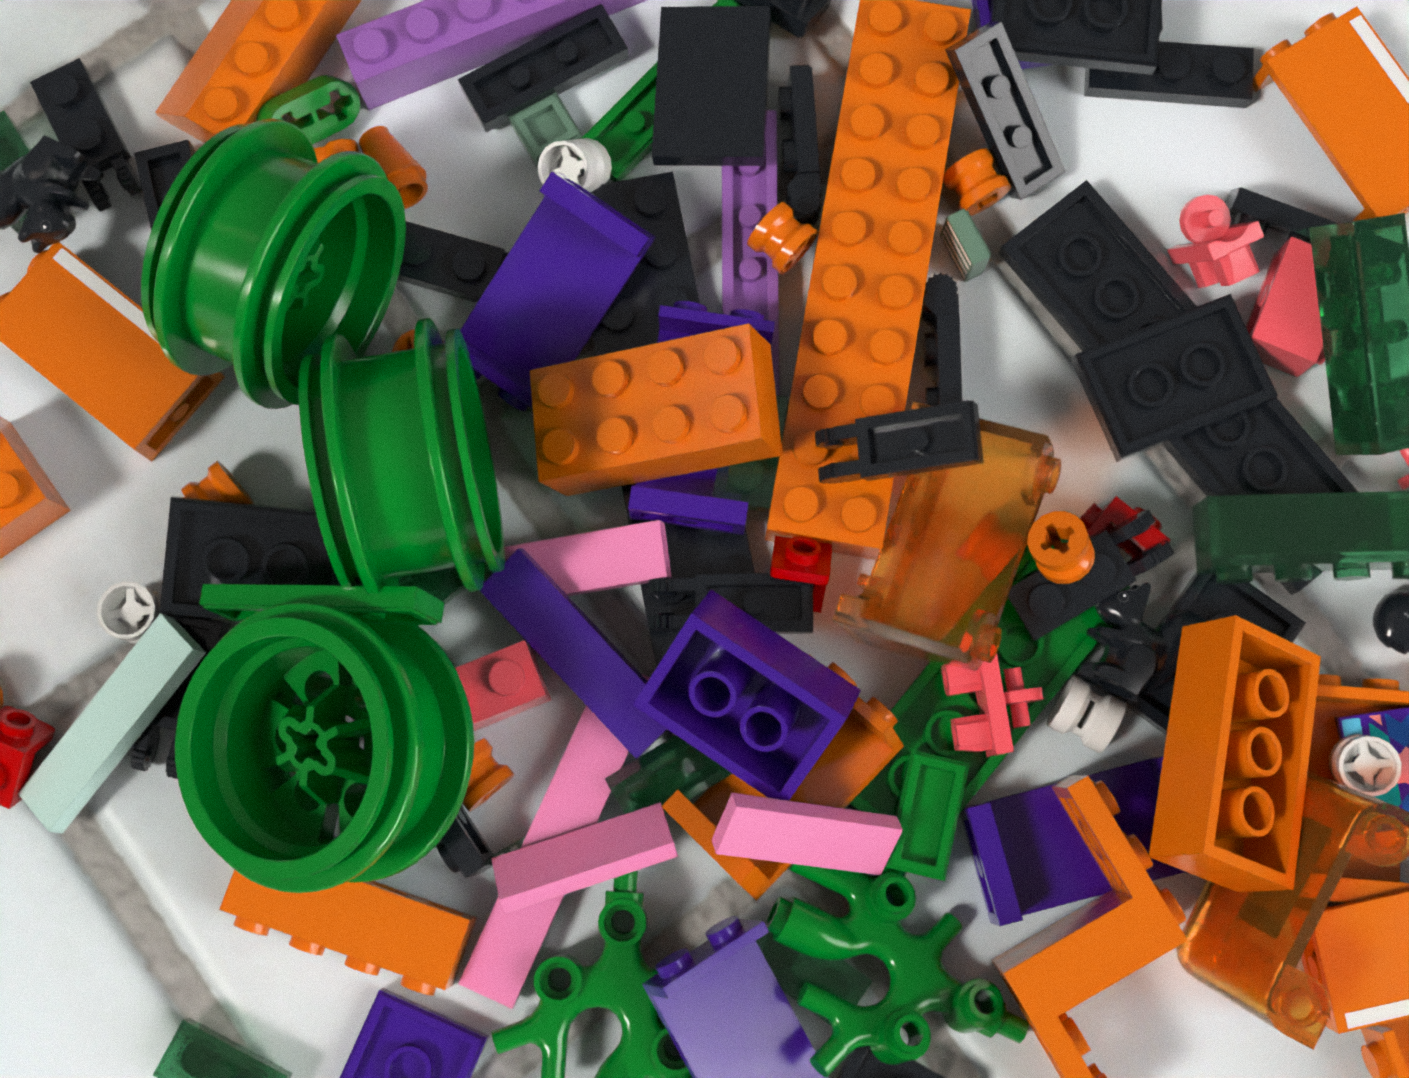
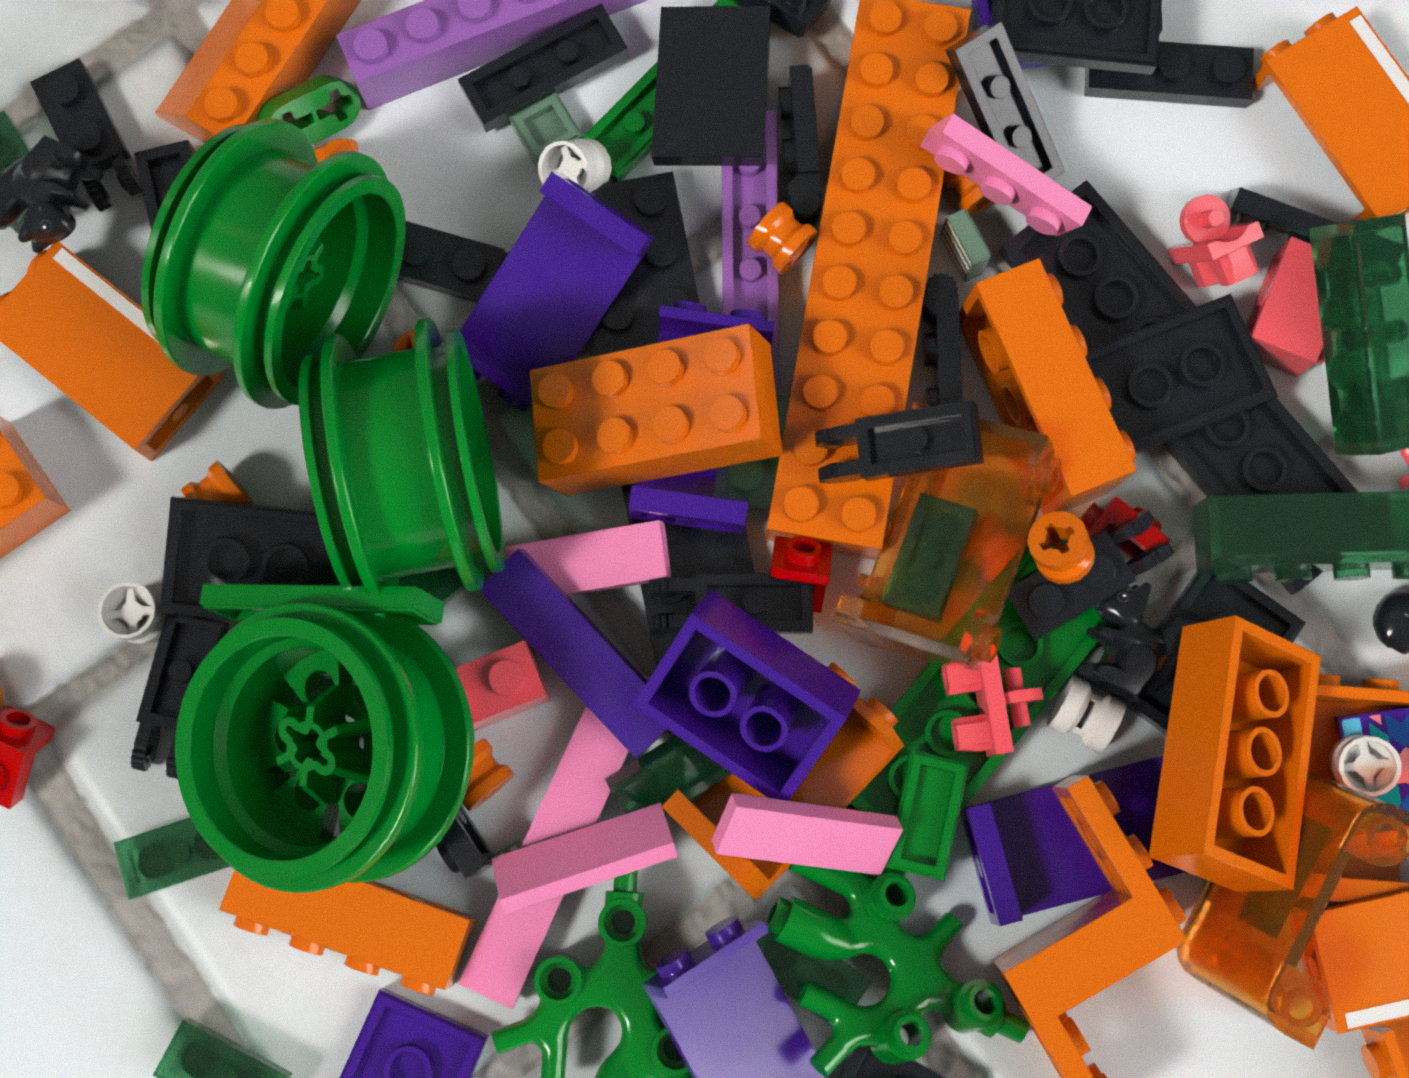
(111, 723): light aqua tile -> none
(165, 858): none -> clear green plate
(397, 164): orange cone -> none
(930, 558): none -> clear green plate
(1004, 176): none -> bright pink plate
(1043, 381): none -> orange brick

